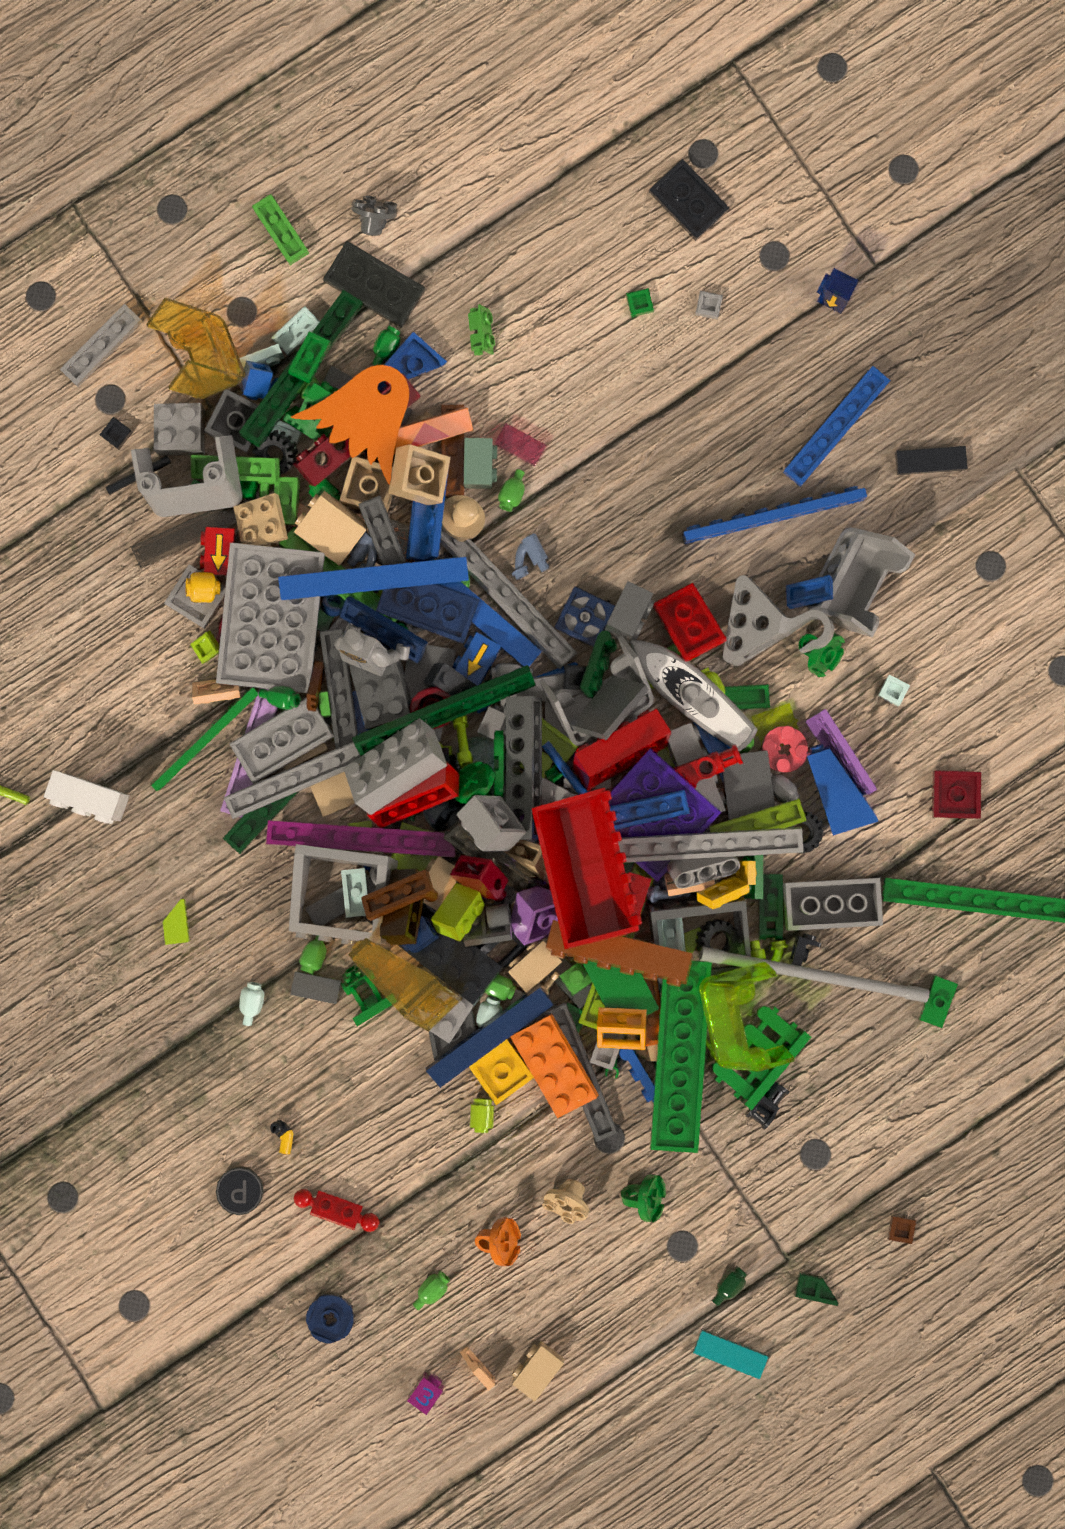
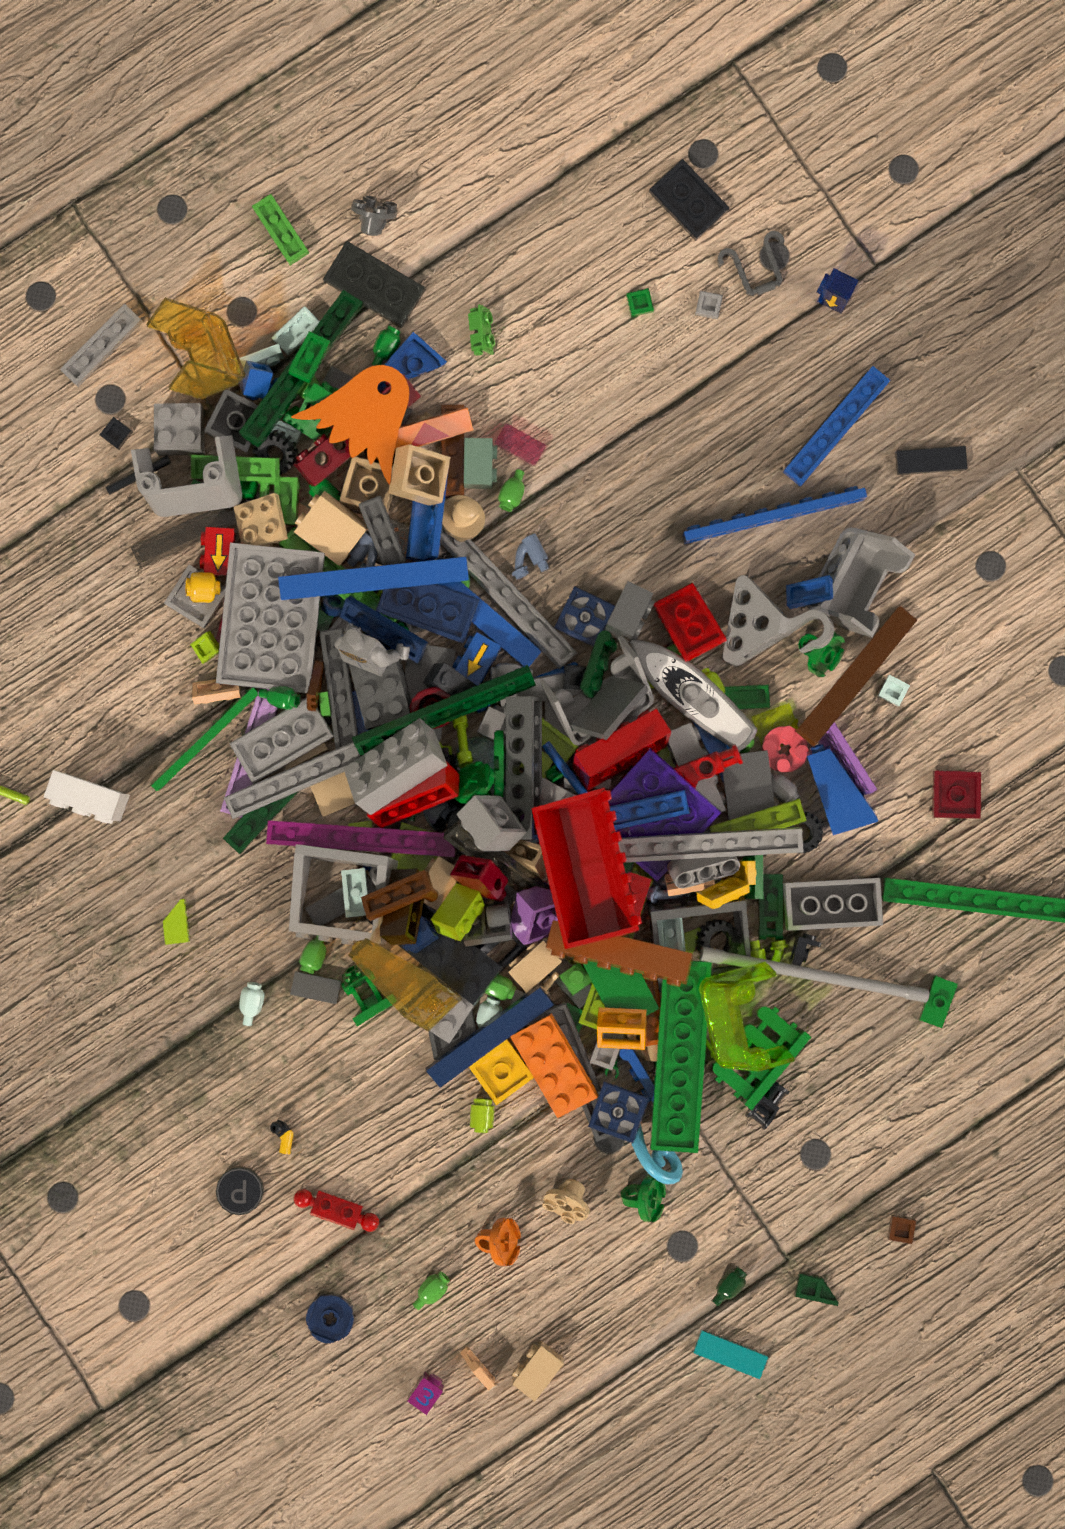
(618, 1112): none -> dark blue piece
(656, 1163): none -> medium azure plant
(766, 287): none -> dark grey piece
(856, 676): none -> reddish brown tile

